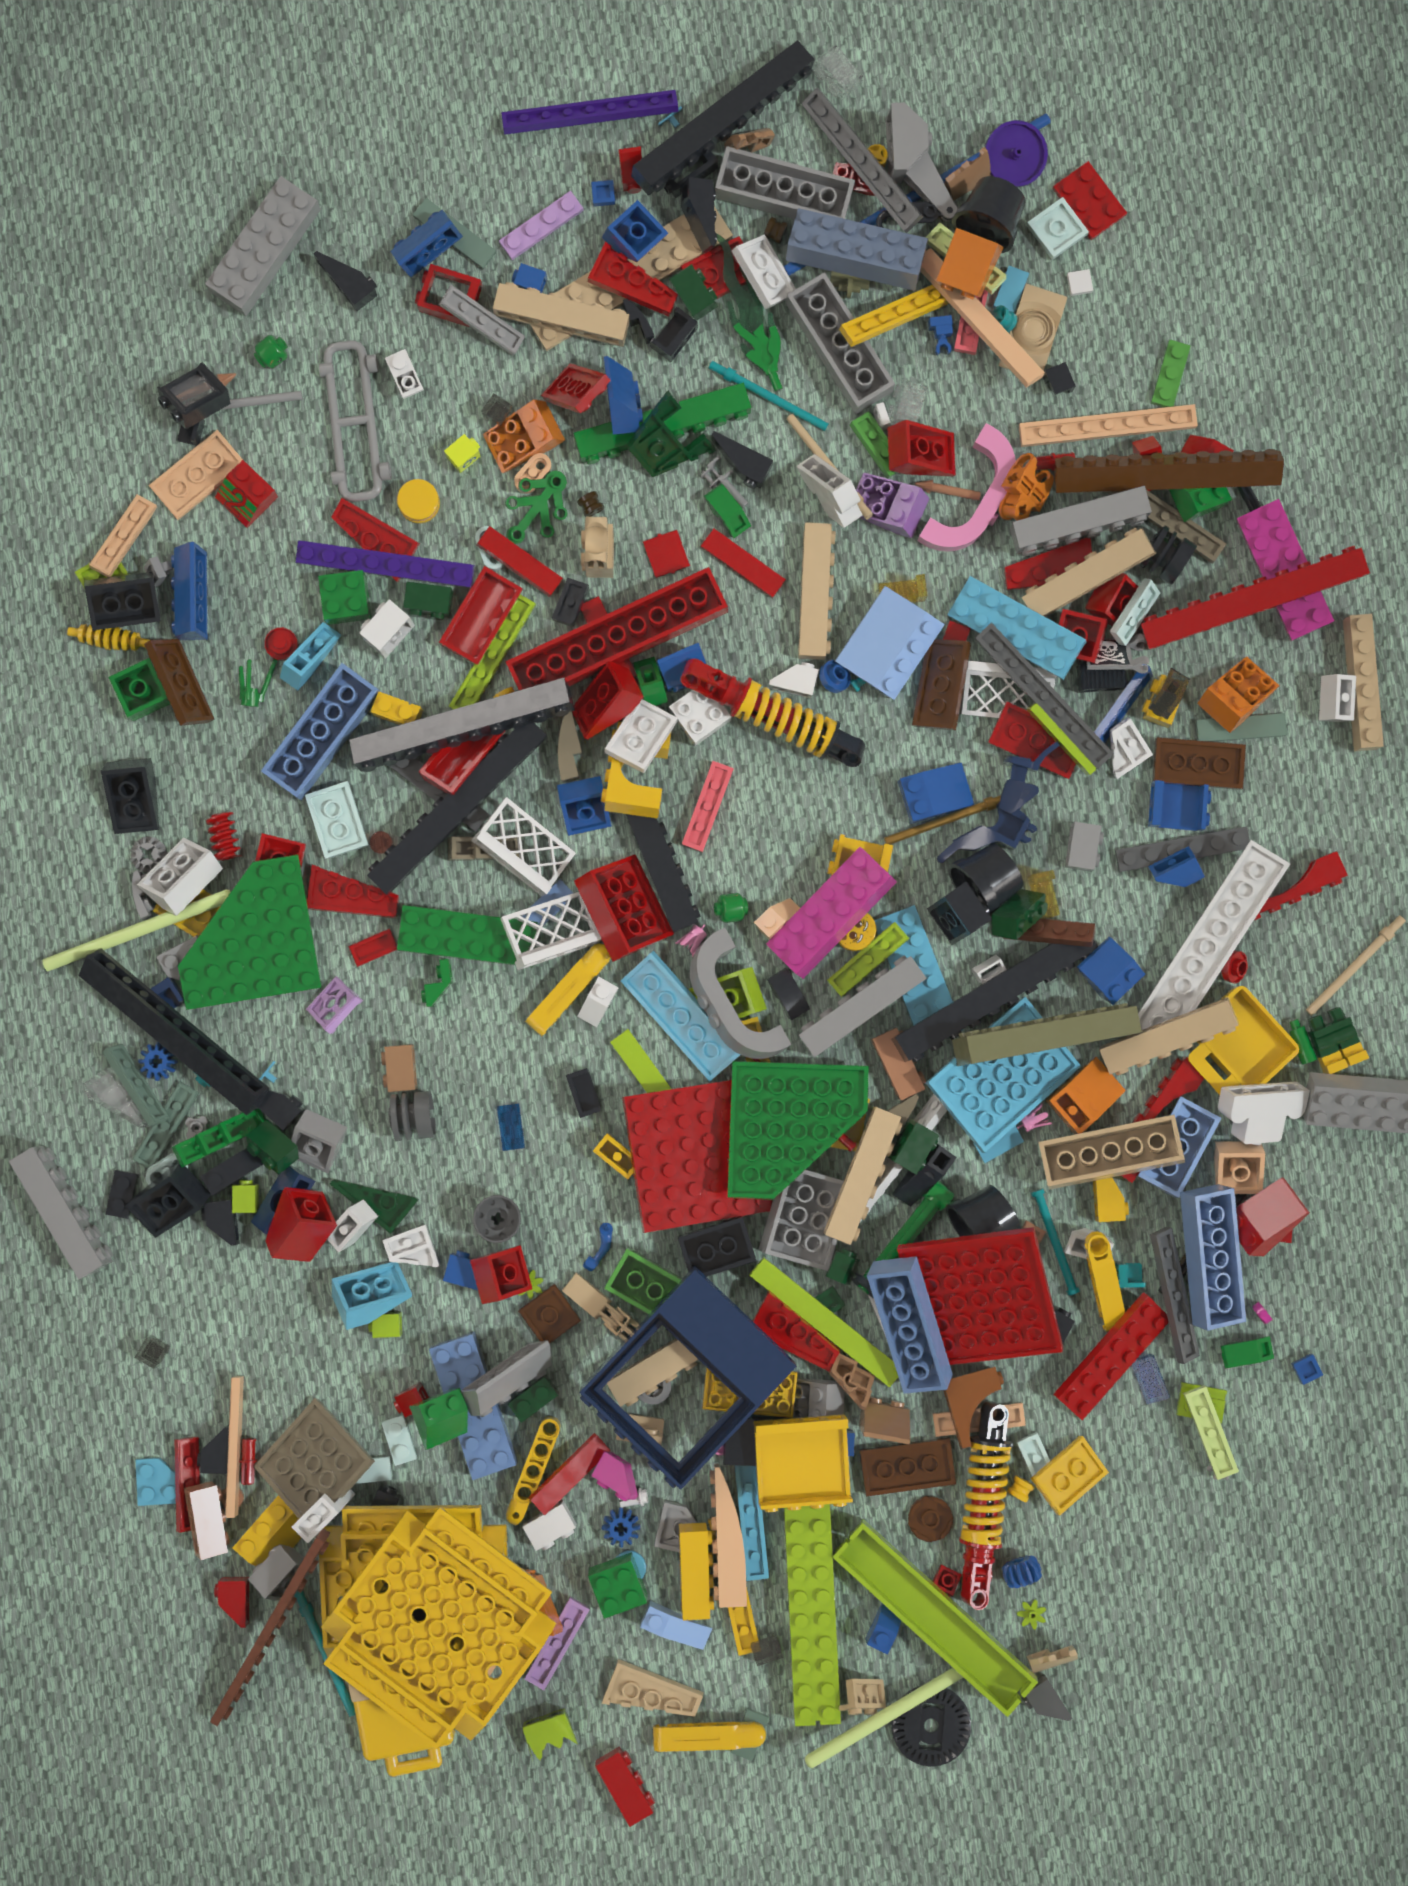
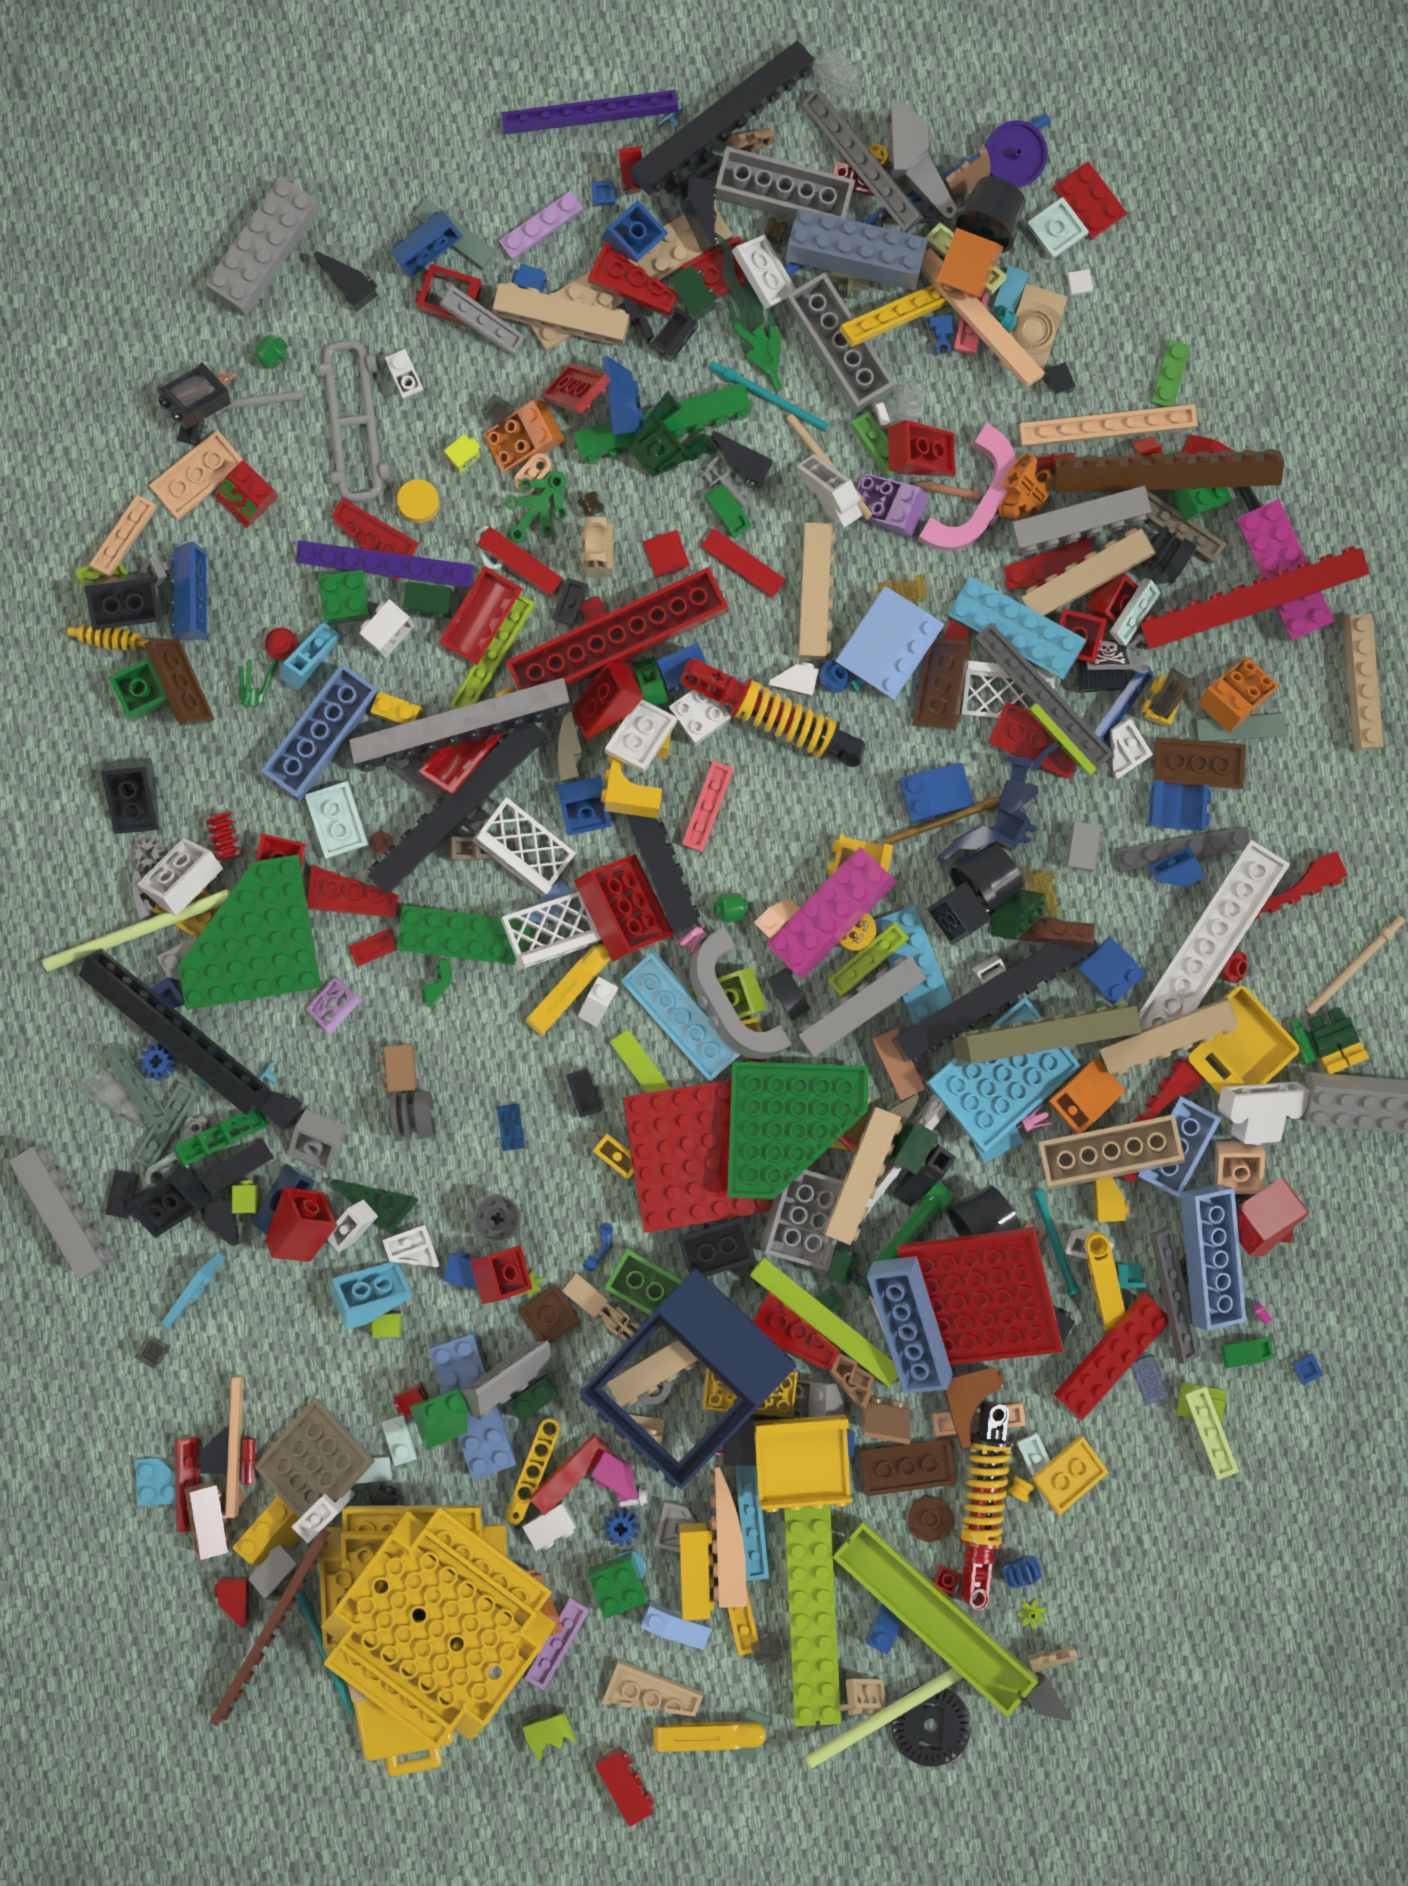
(193, 1289): none -> medium azure wing
(272, 1147): dark green brick -> none
(1337, 698): white brick -> none

